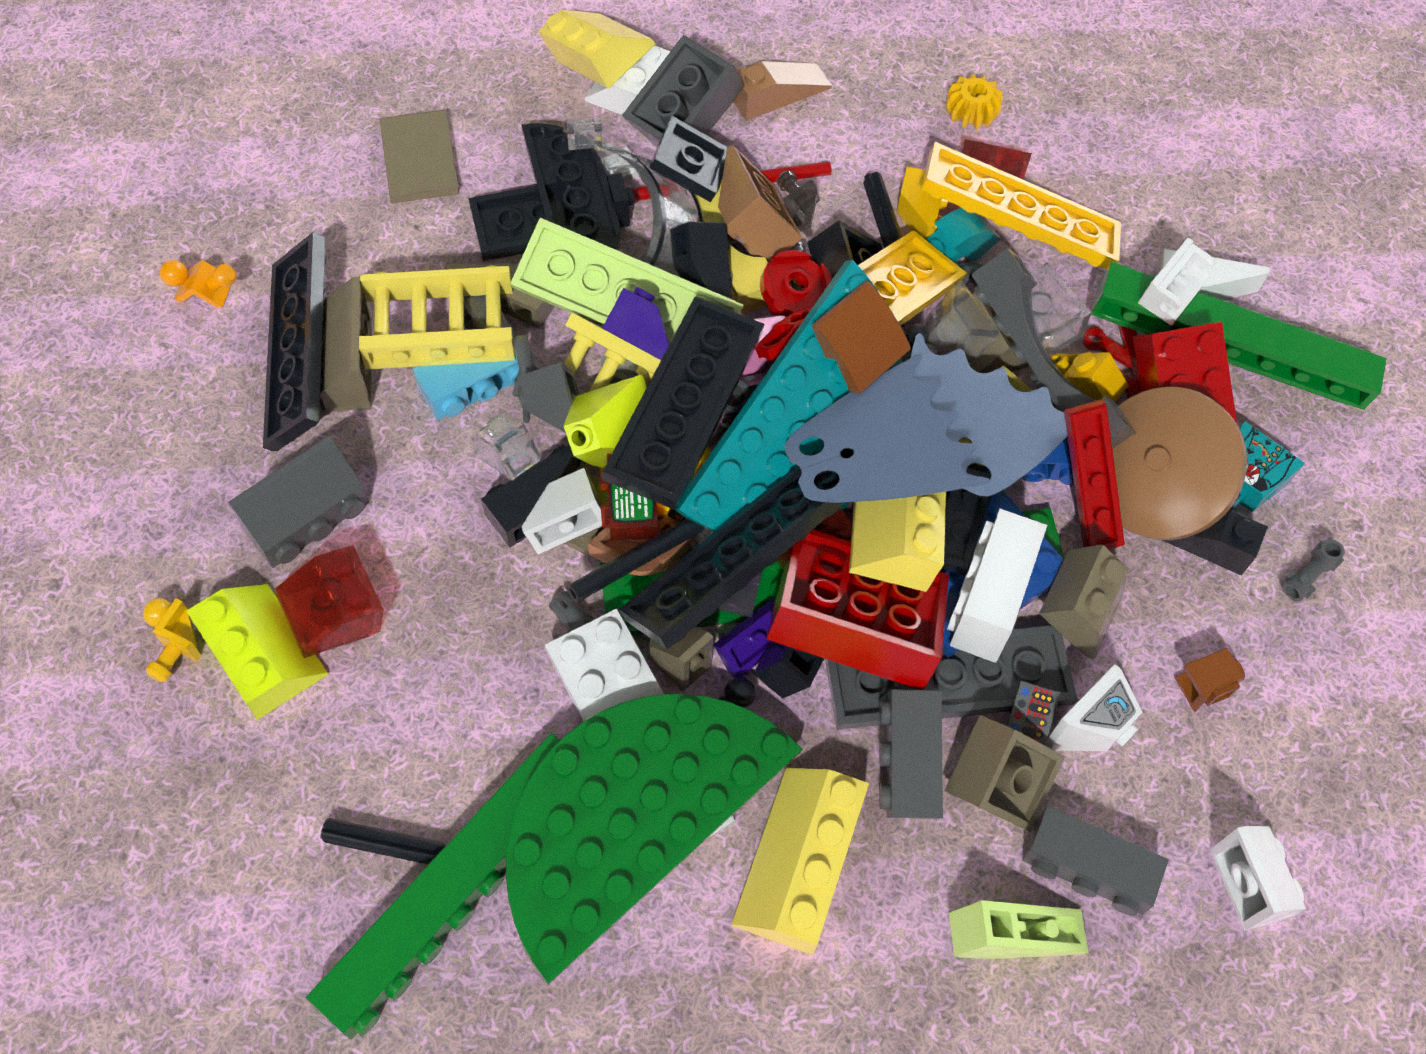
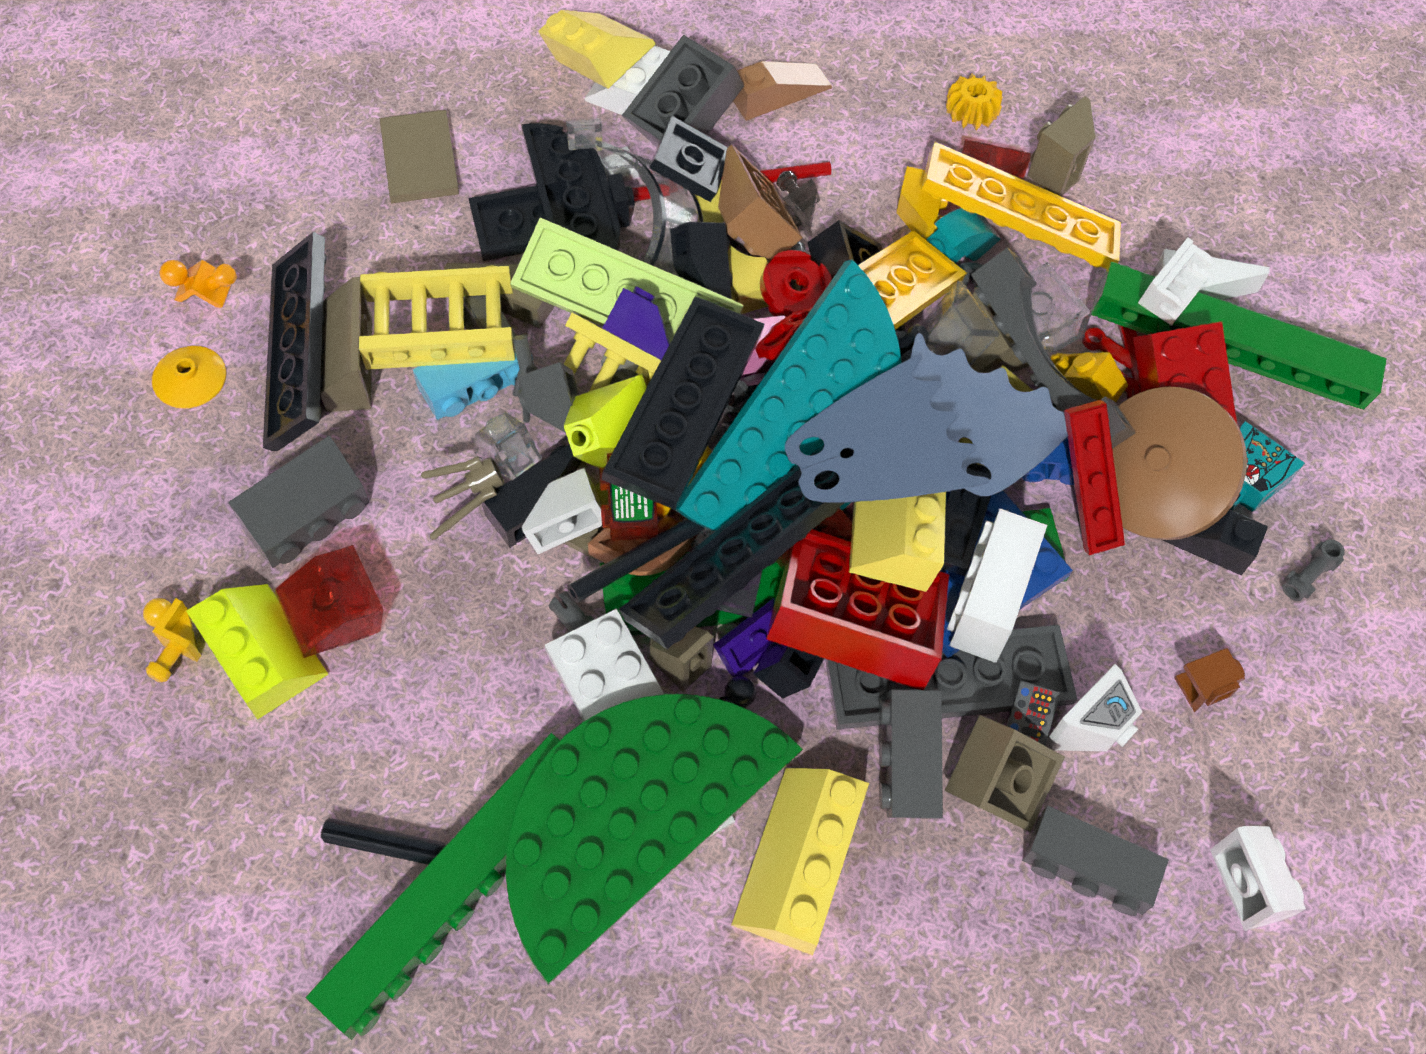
(193, 387): none -> yellow dish
(482, 477): none -> dark tan plant
(861, 337): dark orange slope -> none
(882, 208): black axle -> none
(1016, 931): yellowish green slope -> none
(1063, 148): none -> dark tan slope
(1085, 597): dark tan slope -> none

